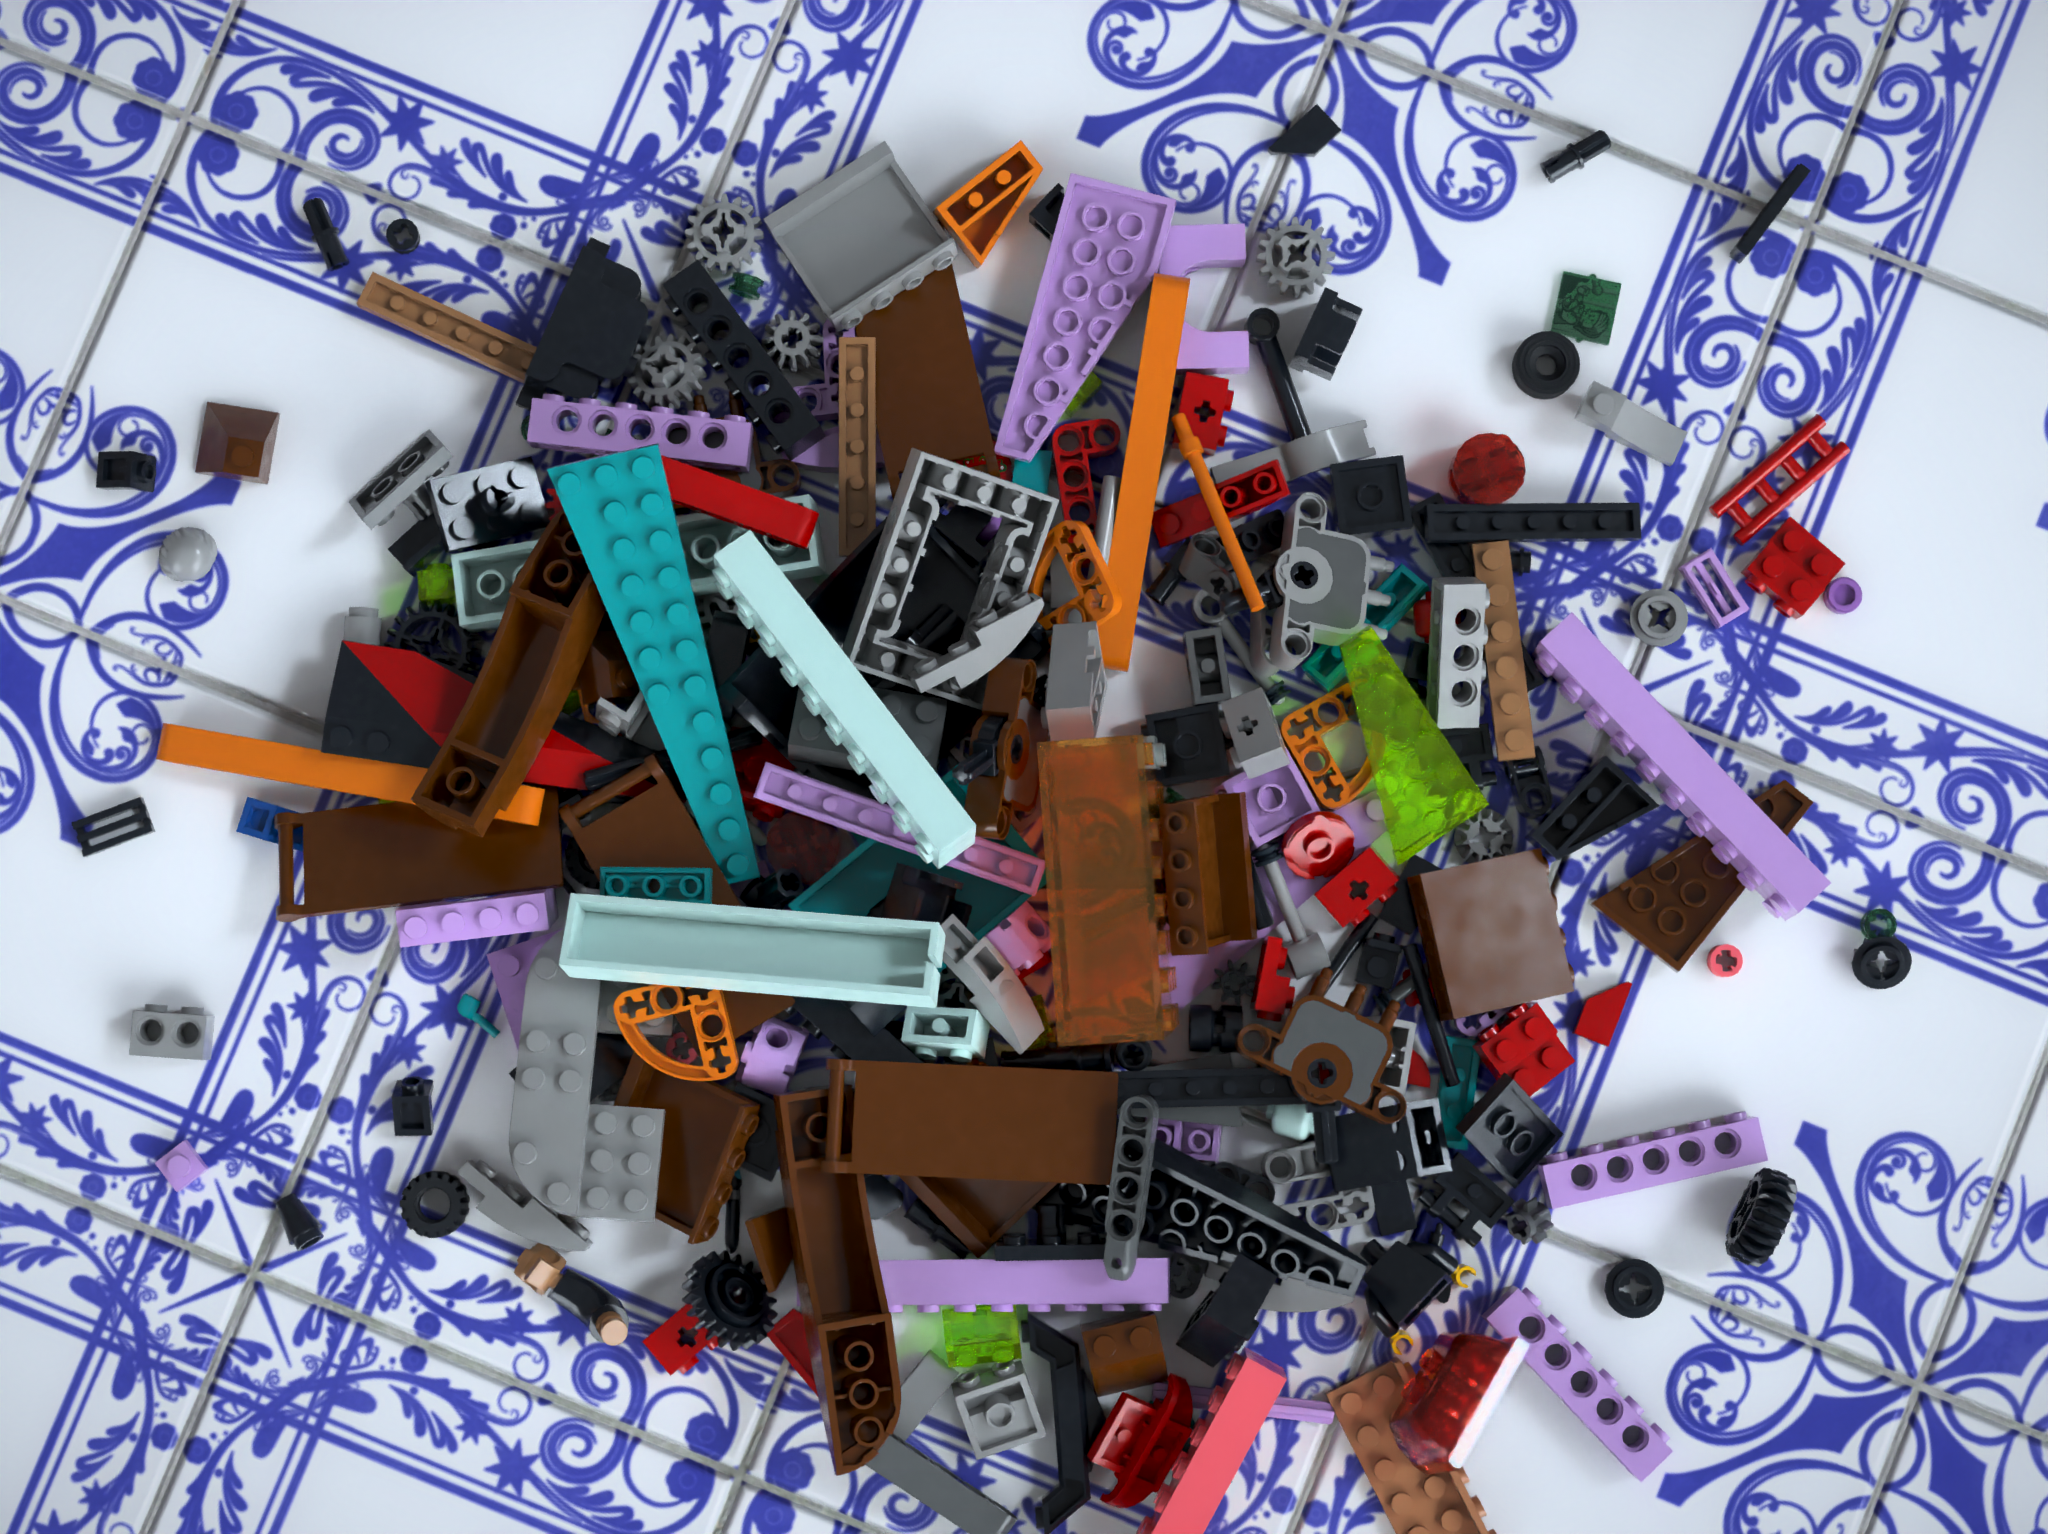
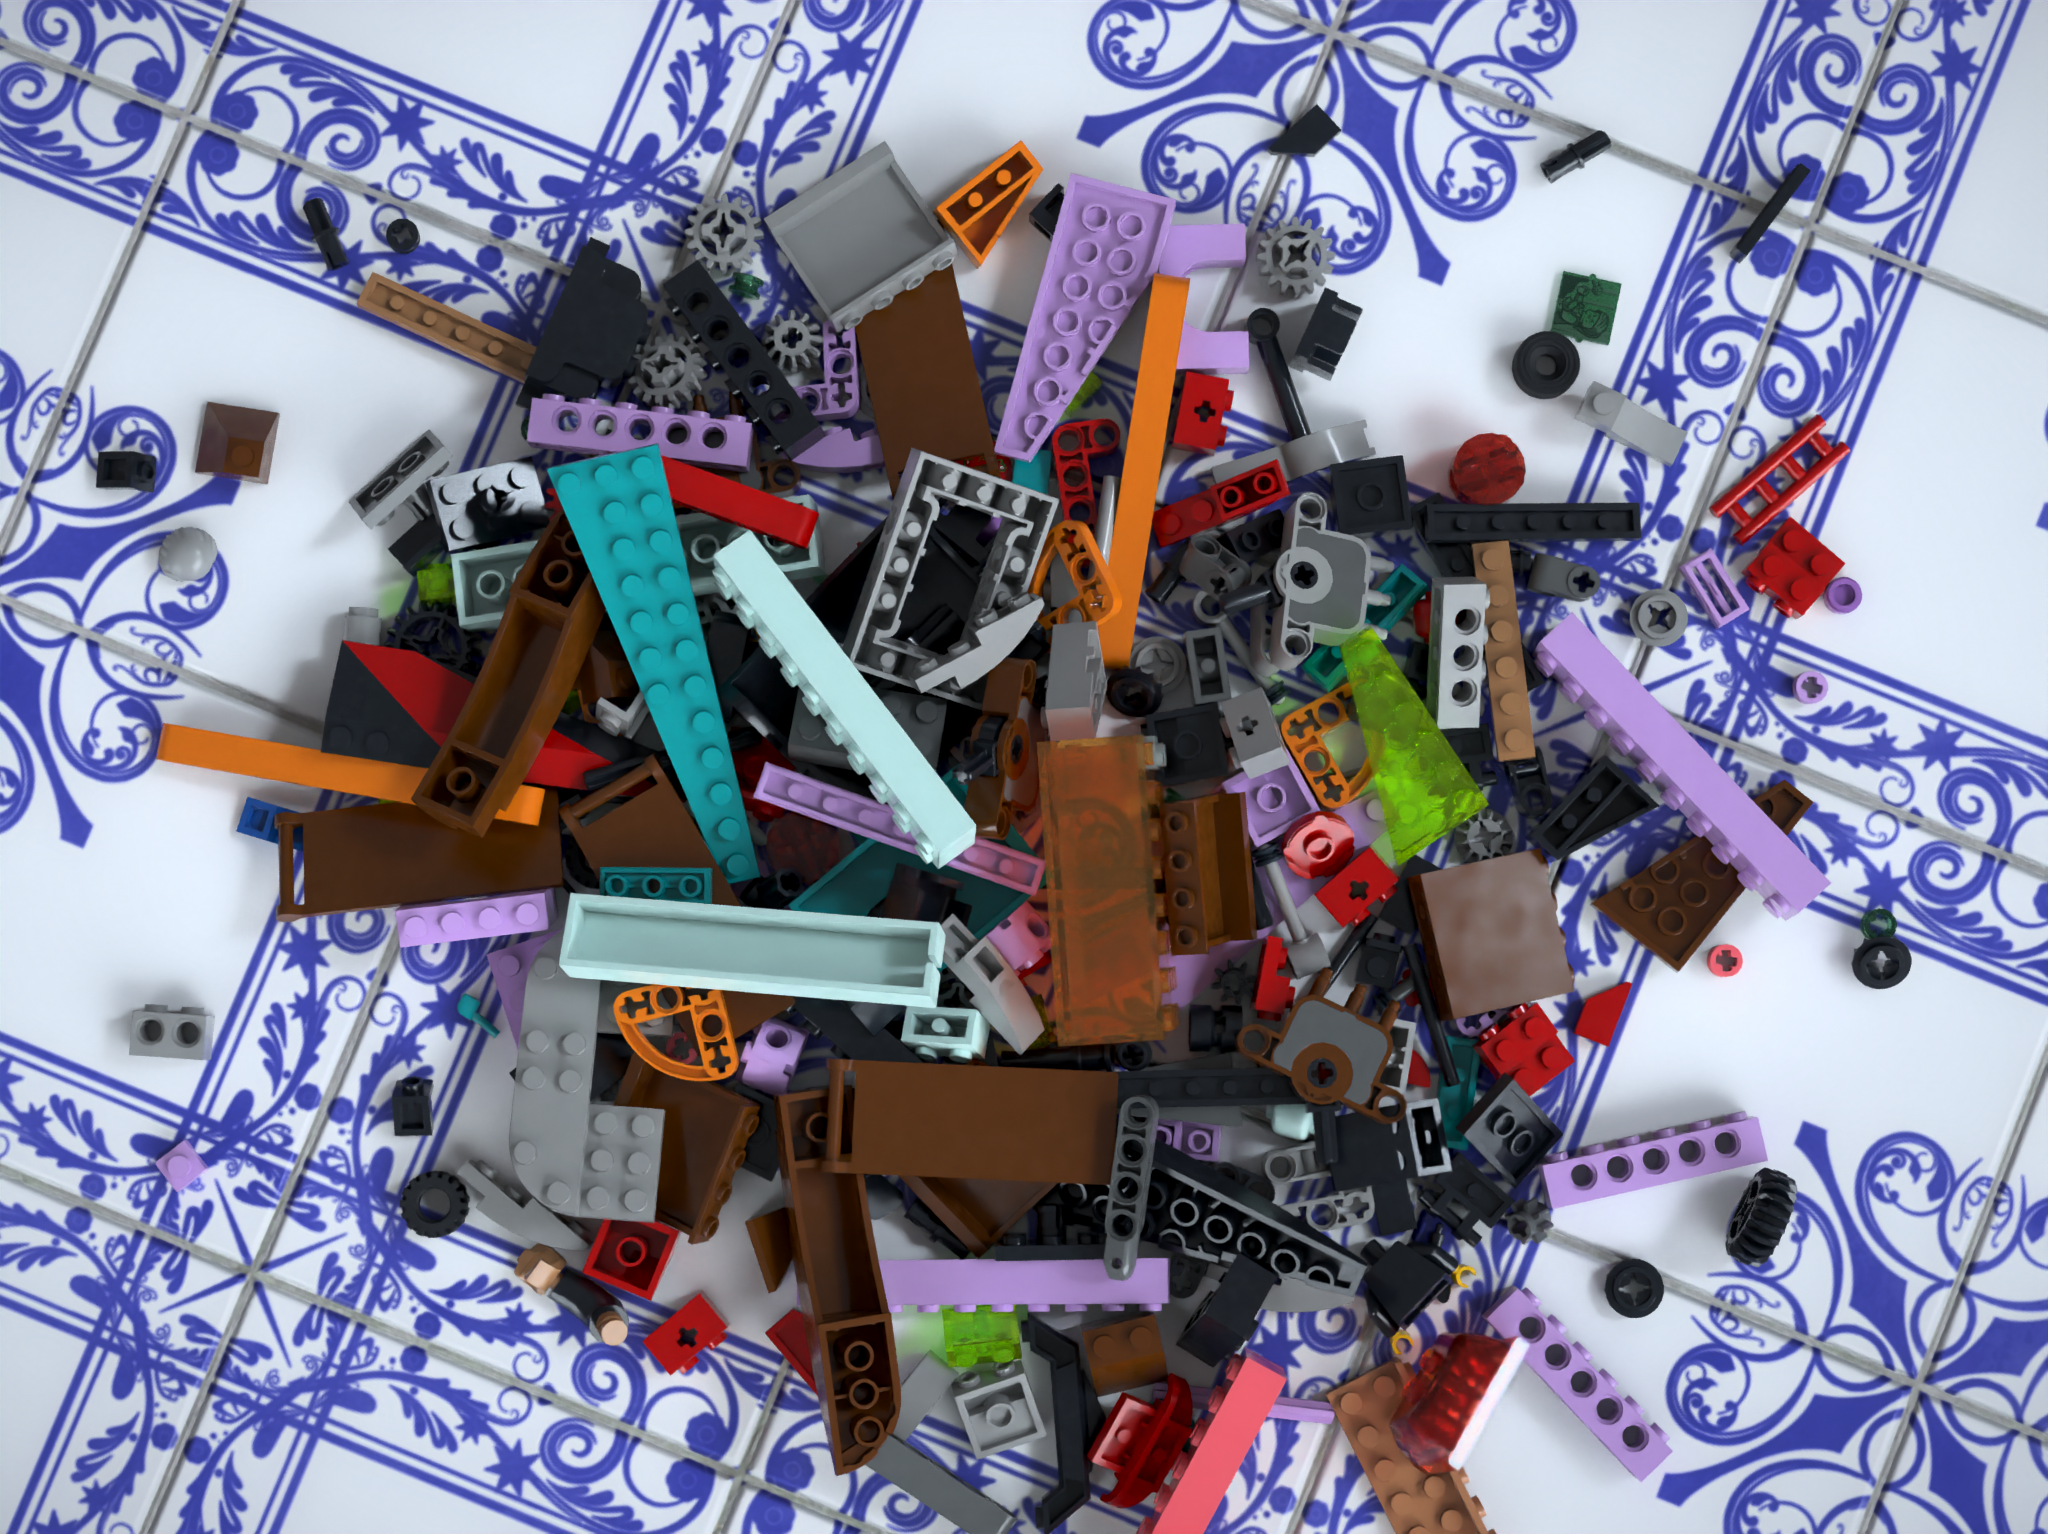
(84, 837): black tile -> none
(299, 1223): black cone -> none
(632, 1255): none -> red slope
(729, 1300): black gear -> none
(732, 1219): black piece -> none
(857, 441): medium nougat plate -> none
(1136, 704): none -> black gear
(1168, 652): none -> light grey gear
(1192, 451): orange bar -> none
(1555, 578): none -> dark grey piece
(1818, 680): none -> lavender bush

